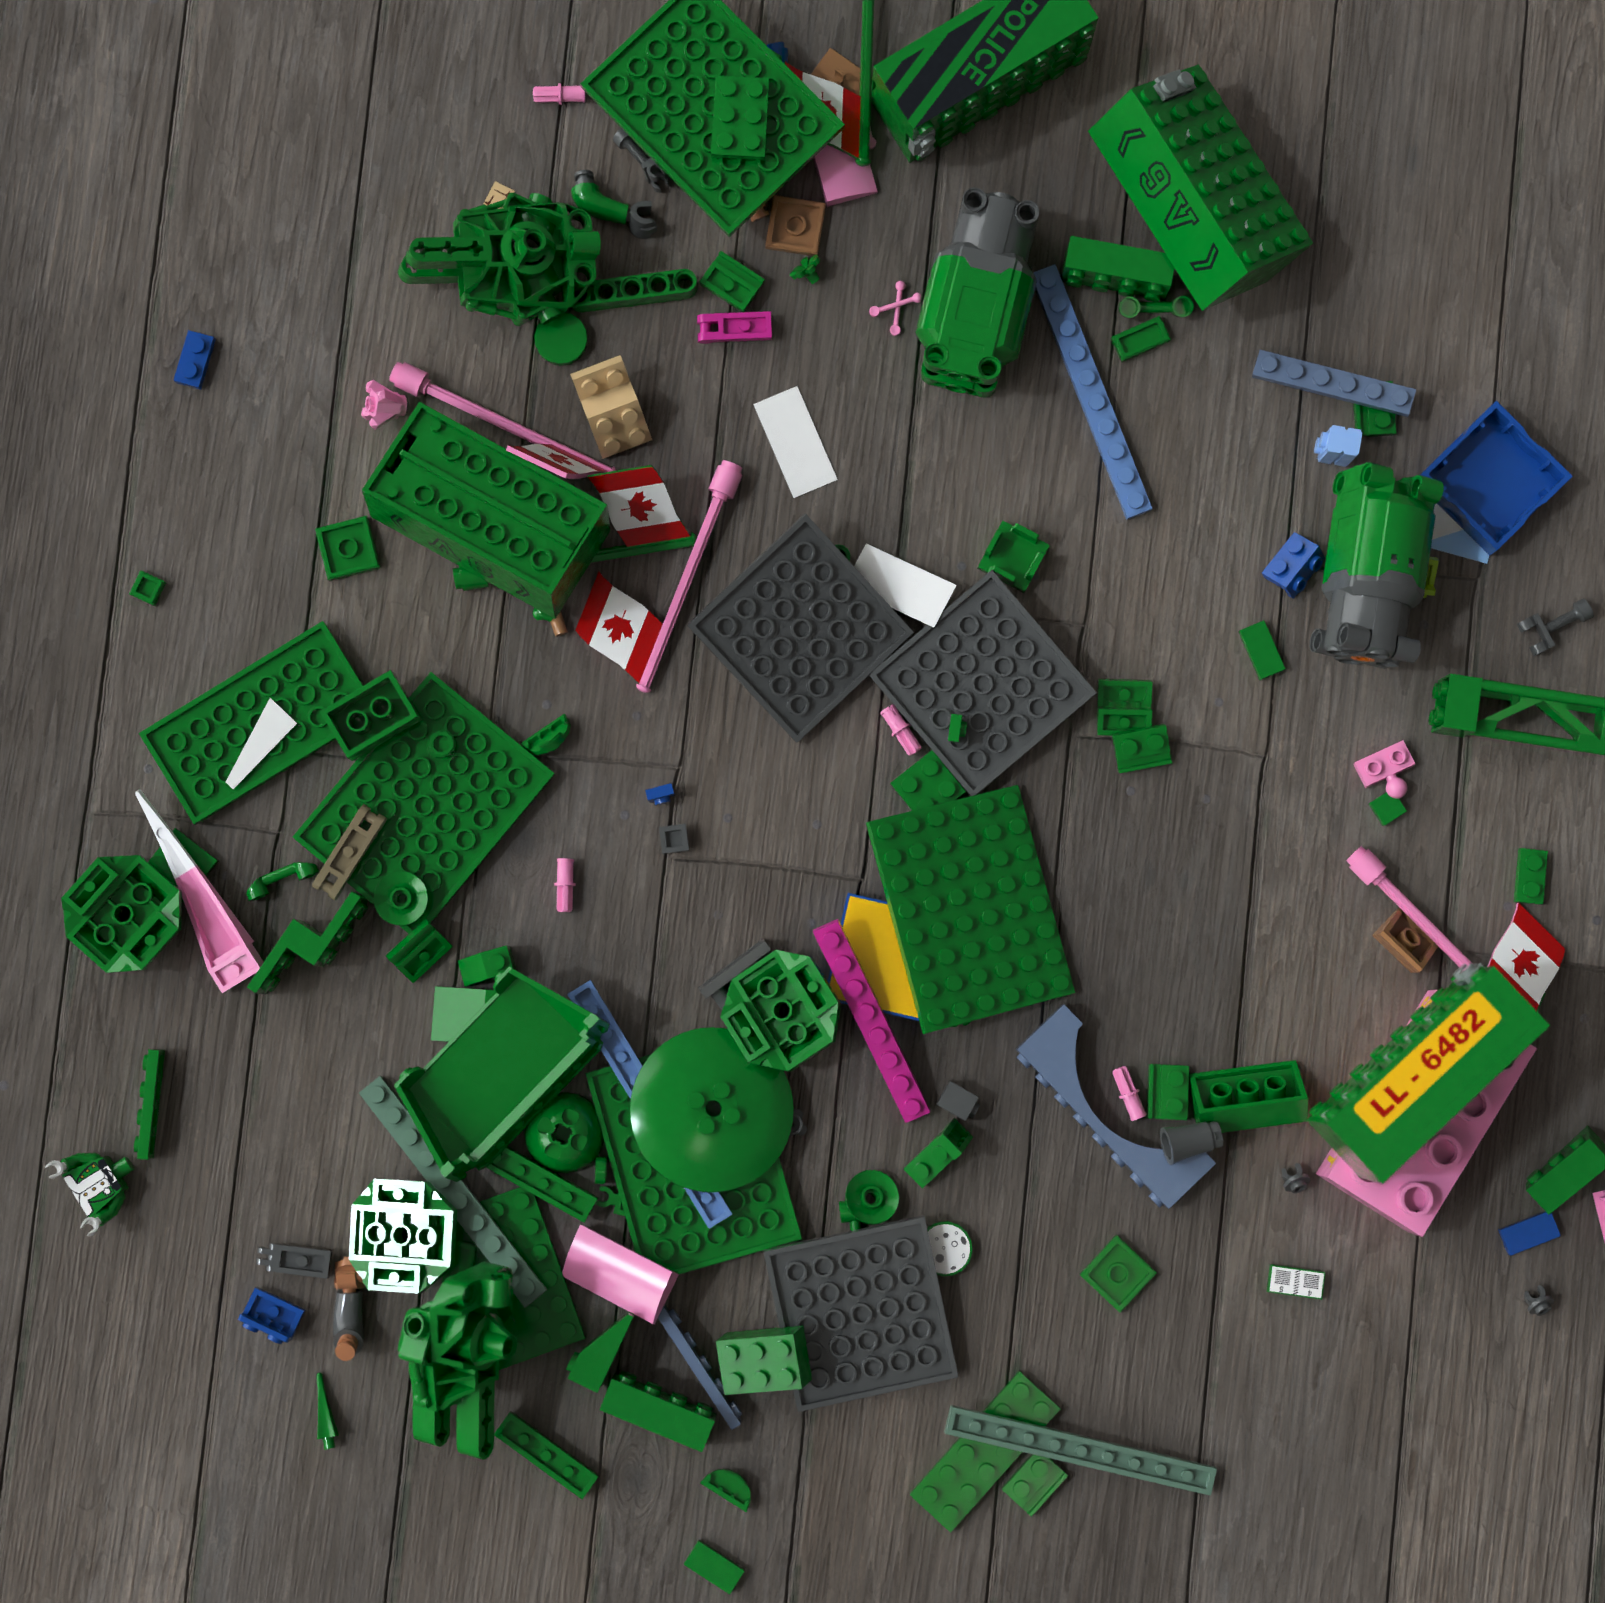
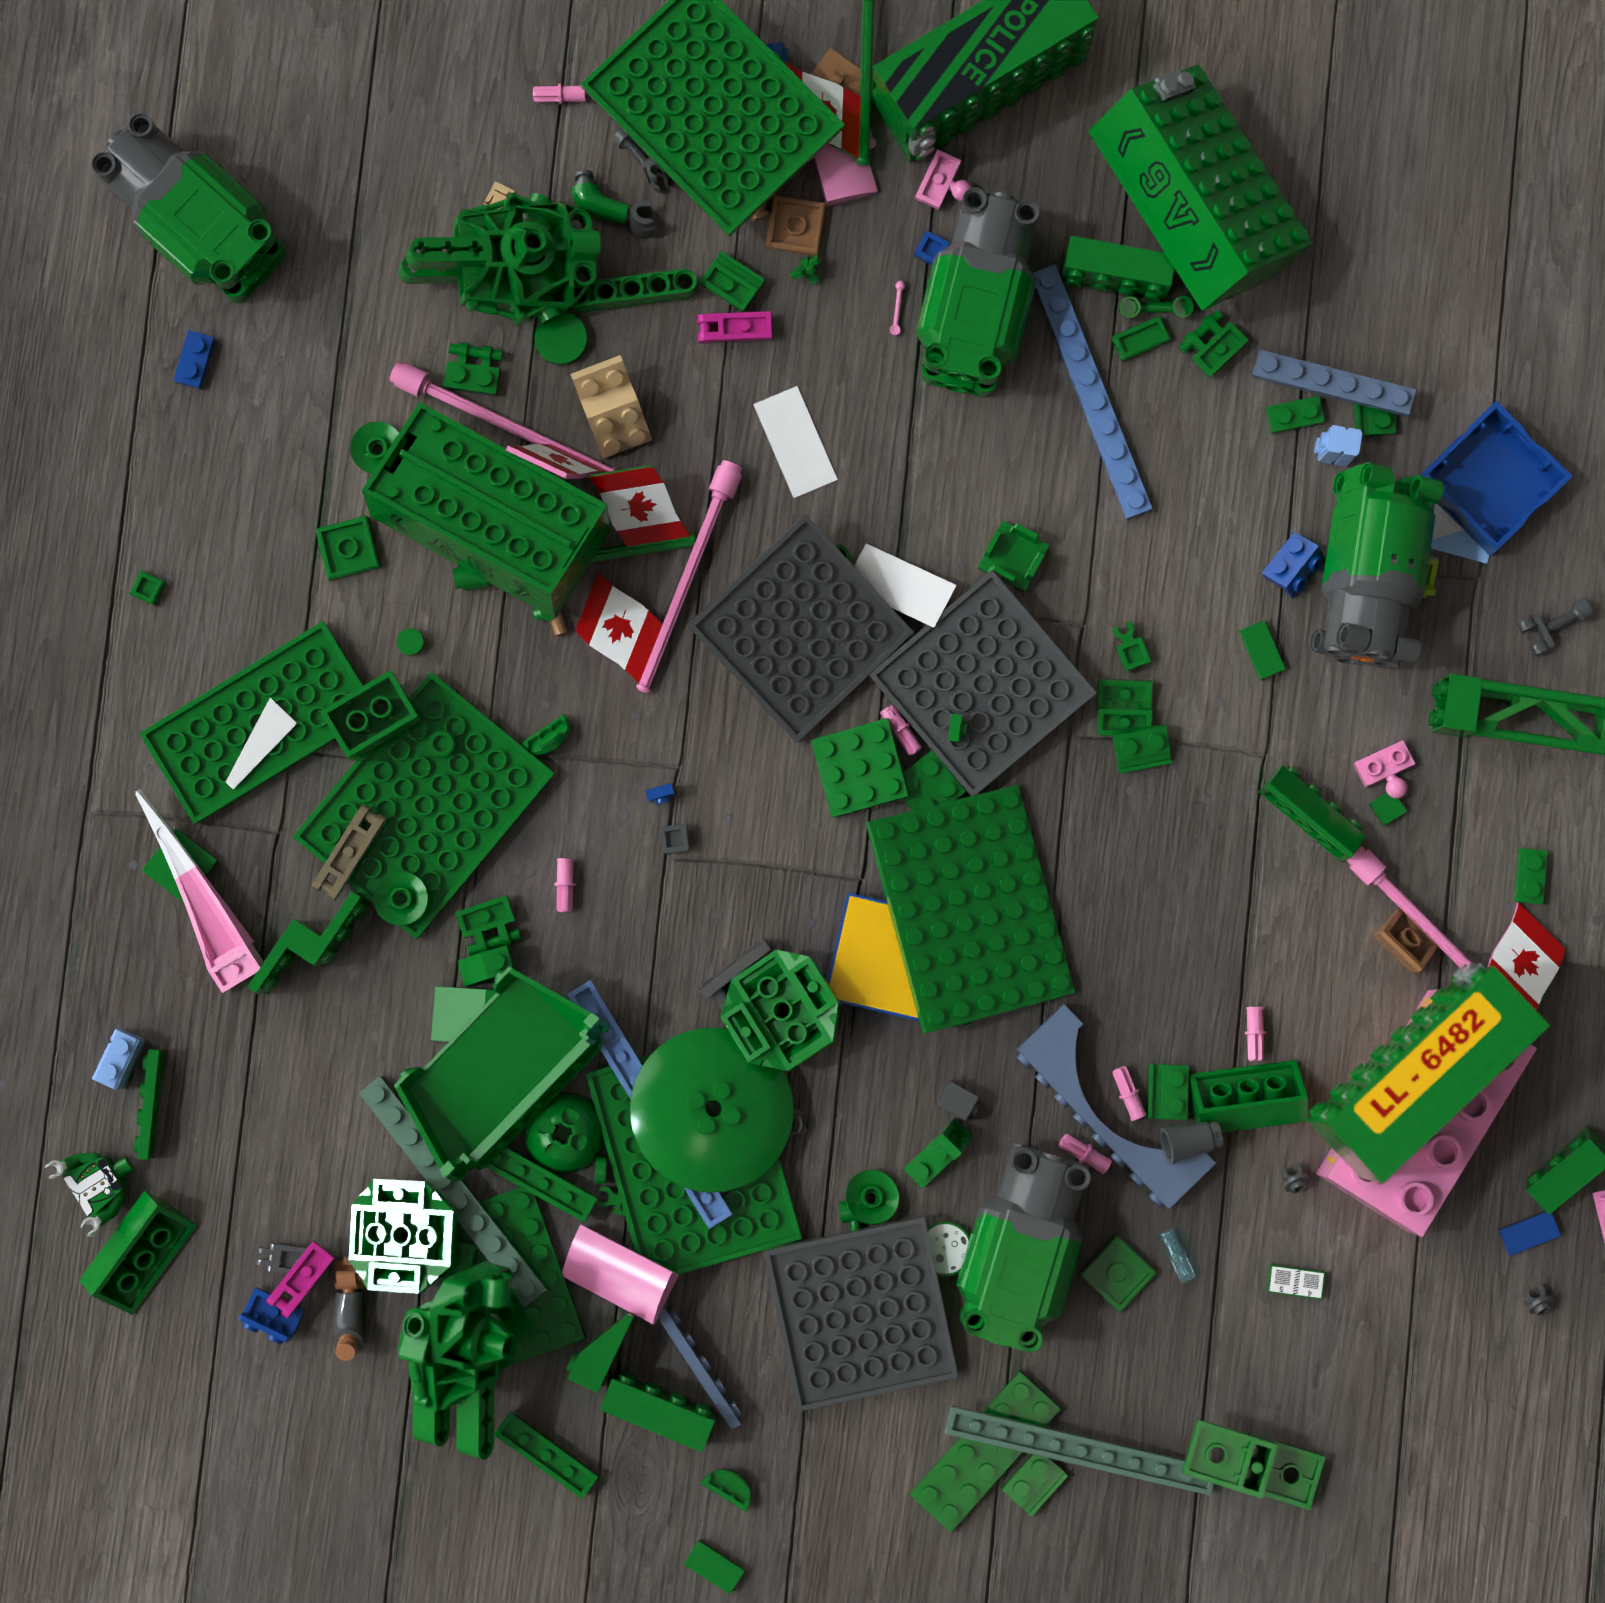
(95, 905): green piece -> none
(119, 1059): none -> light blue brick
(137, 1253): none -> green slope
(190, 209): none -> green piece
(259, 887): green bar -> none
(301, 1278): none -> dark pink plate
(326, 1425): green piece -> none
(366, 439): none -> green dish
(382, 405): bright pink rock -> none
(410, 642): none -> green tile
(419, 951): green plate -> none
(470, 377): none -> green plate
(485, 917): none -> green plate
(740, 117): green plate -> none
(764, 1360): green brick -> none
(860, 767): none -> green plate
(871, 1020): dark pink plate -> none
(875, 311): bright pink hinge -> none
(929, 247): none -> blue plate
(940, 180): none -> bright pink plate
(1023, 1249): none -> green piece
(1085, 1153): none -> bright pink axle
(1131, 651): none -> green plate
(1177, 1255): none -> clear light blue axle
(1219, 349): none -> green plate
(1253, 1464): none -> green bracket
(1255, 1033): none -> bright pink axle
(1294, 415): none -> green plate
(1313, 814): none -> green slope

